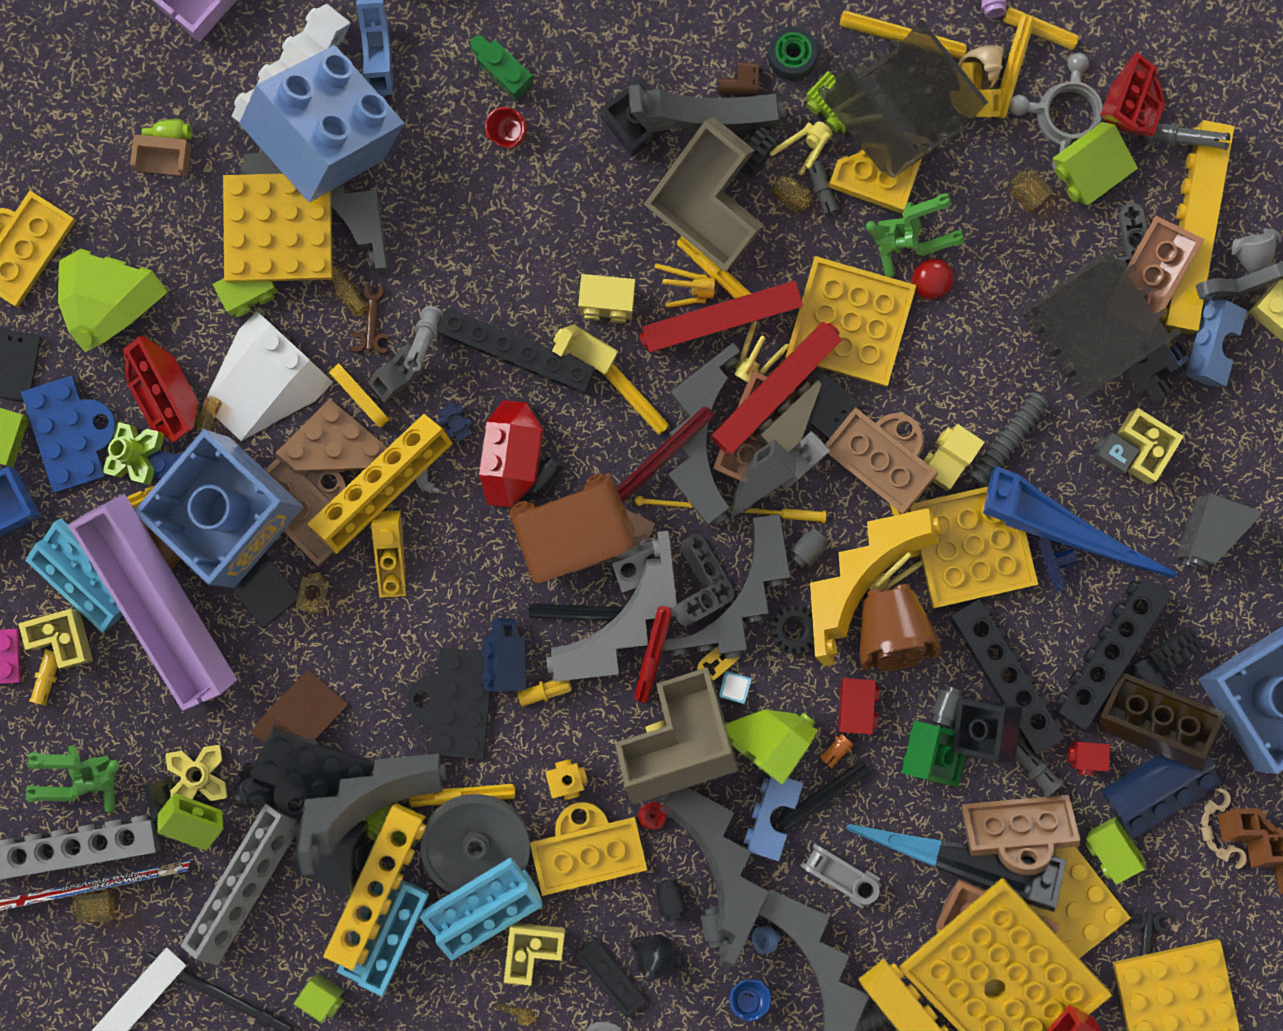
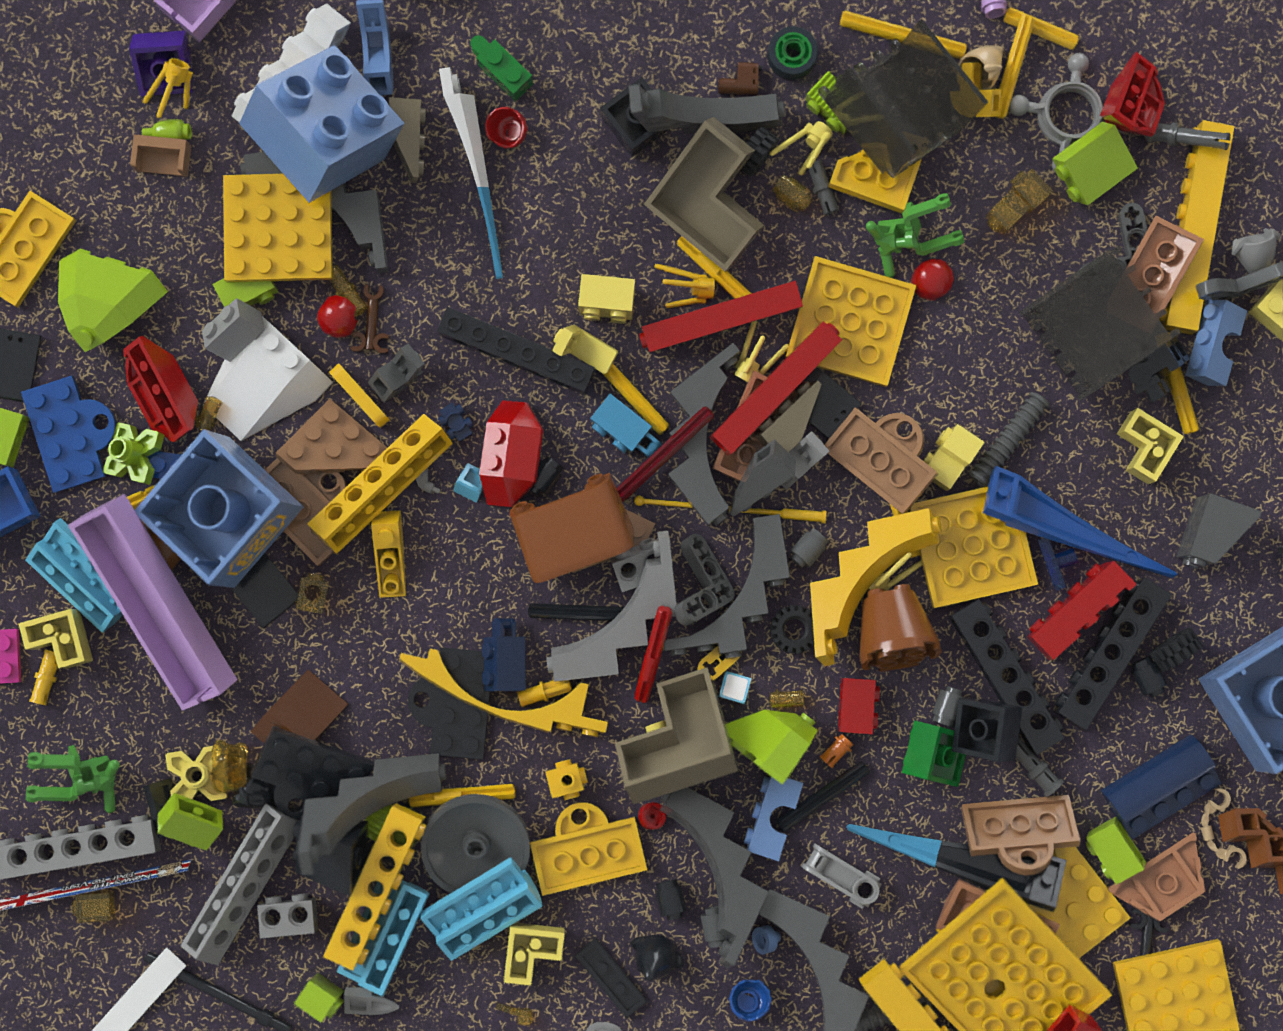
(149, 54): none -> dark purple slope
(176, 73): none -> yellow plant
(228, 764): none -> clear yellow piece
(232, 330): none -> light grey brick
(289, 923): none -> light grey brick
(337, 317): none -> red hair
(363, 1002): none -> light grey plate
(409, 139): none -> dark tan slope
(425, 332): light grey pin -> none
(466, 120): none -> white plate
(469, 483): none -> medium azure slope
(564, 712): none -> yellow slope
(623, 426): none -> dark azure brick
(786, 699): none -> clear yellow pin
(1006, 212): none -> clear yellow brick
(1079, 608): none -> red wedge
(1088, 757): red brick -> none
(1115, 452): dark grey brick -> none
(1161, 721): dark brown slope -> none
(1166, 882): none -> nougat wing
(1182, 401): none -> yellow axle

